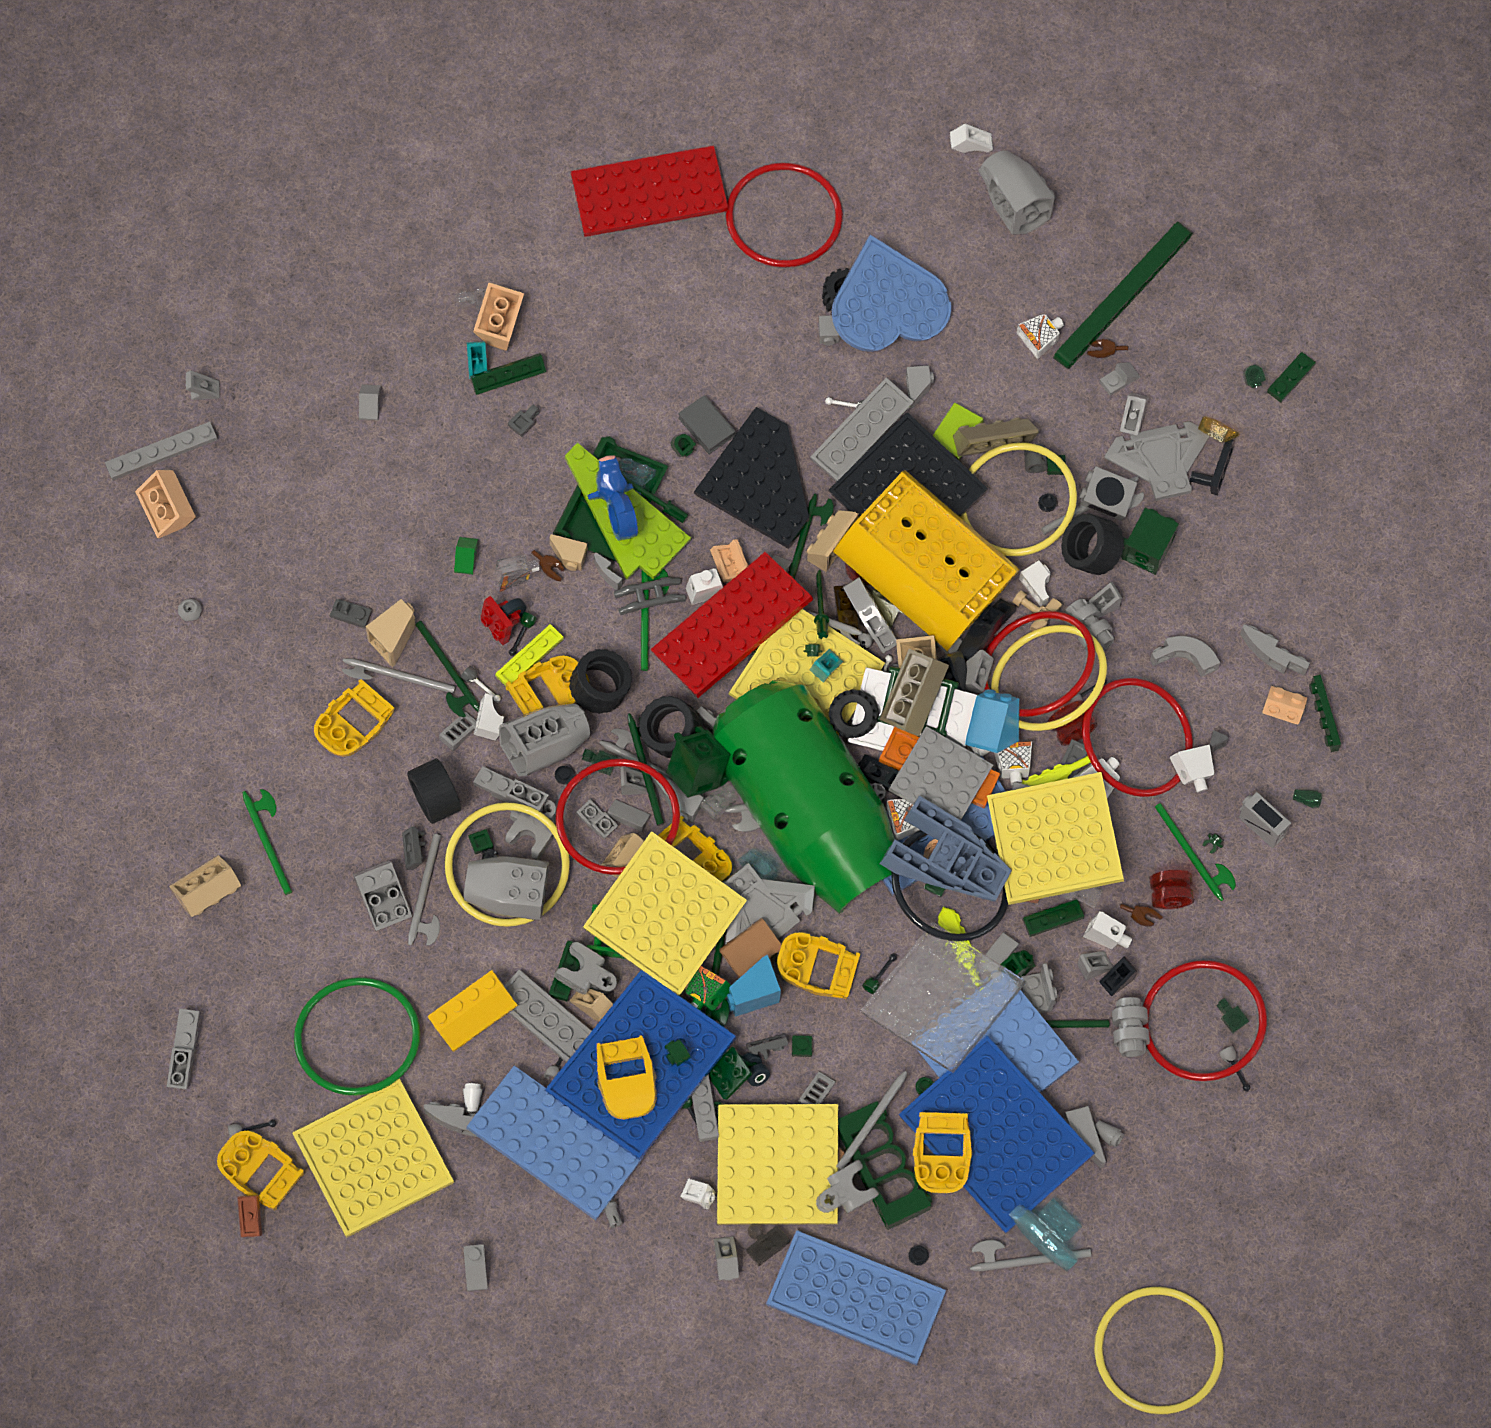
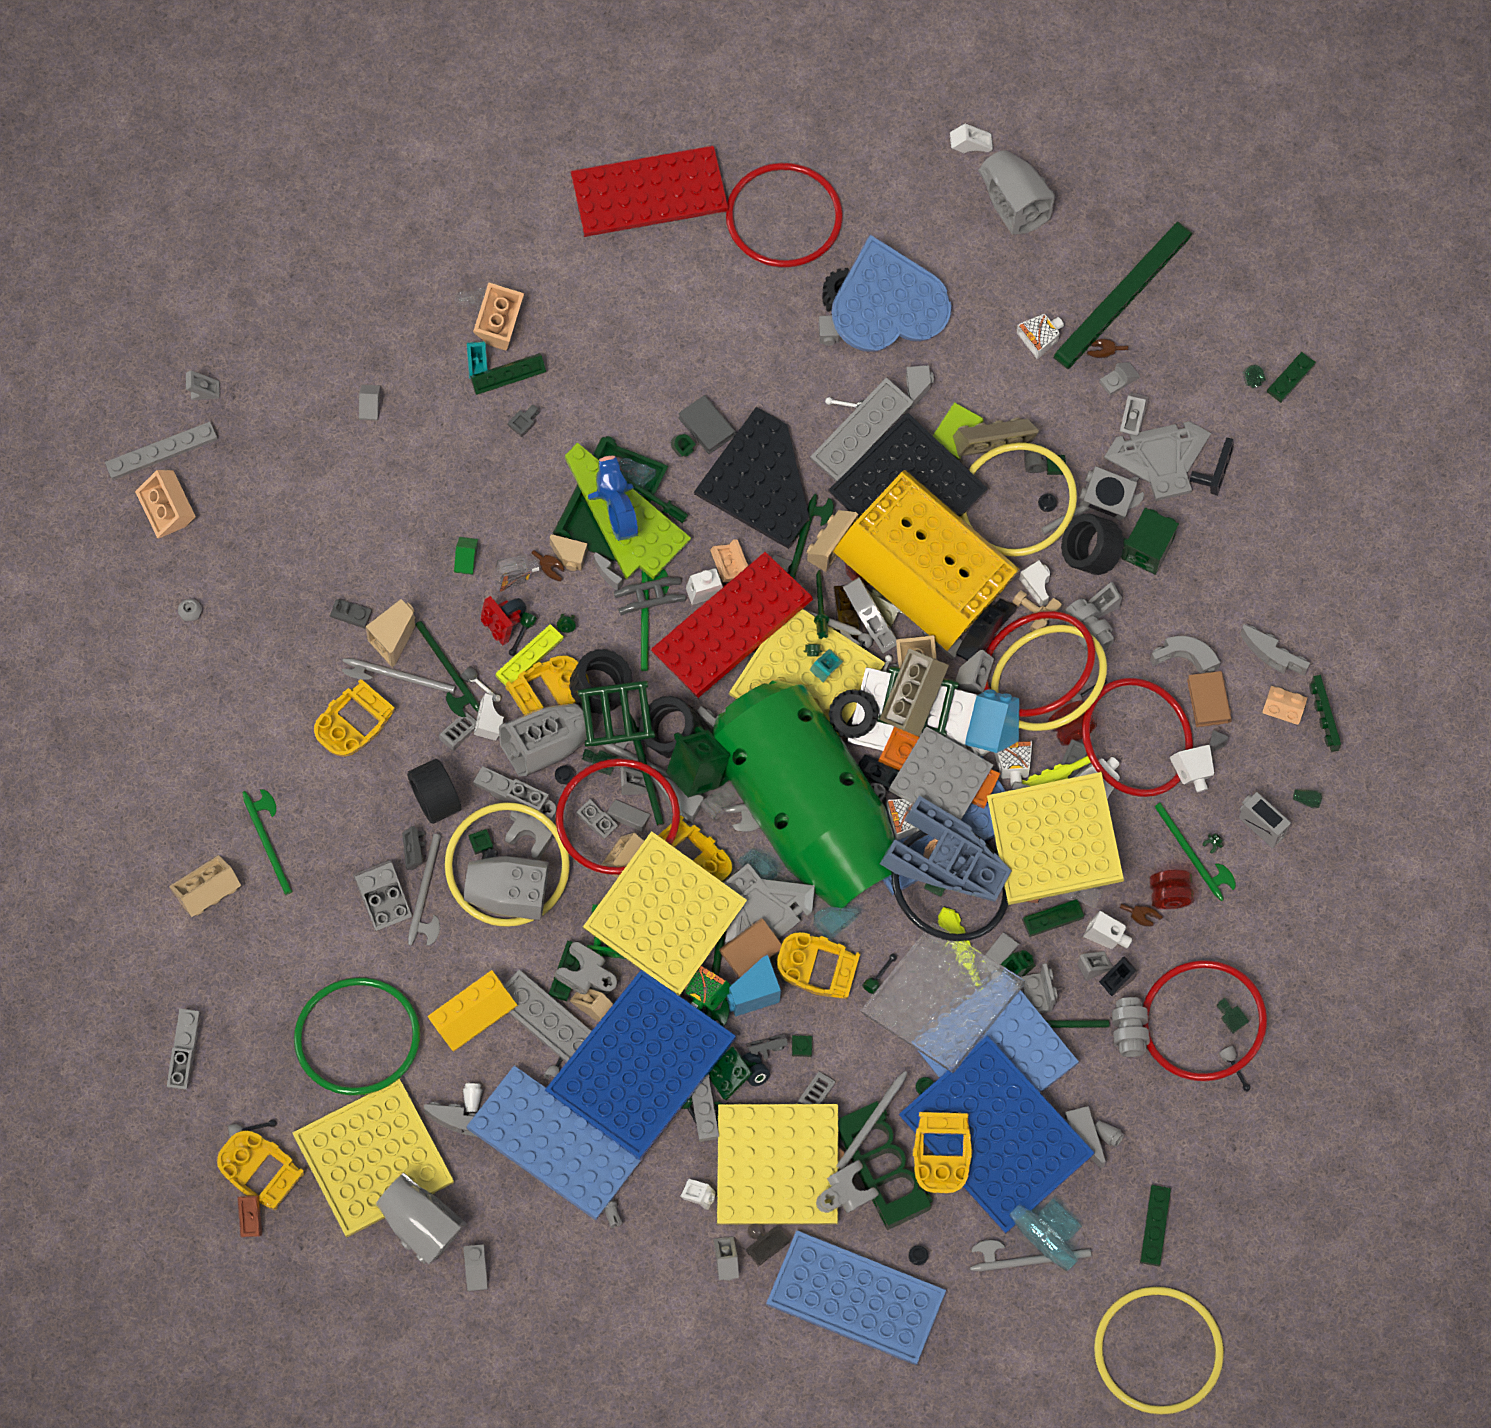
(419, 1218): none -> light grey animal
(566, 624): none -> dark green plate
(603, 692): none -> dark green bar
(628, 1095): yellow slope -> none
(676, 1053): dark green plate -> none
(834, 920): none -> clear light blue slope
(957, 668): black slope -> none
(1155, 1225): none -> dark green plate
(1209, 699): none -> medium nougat piece
(1217, 429): clear yellow slope -> none

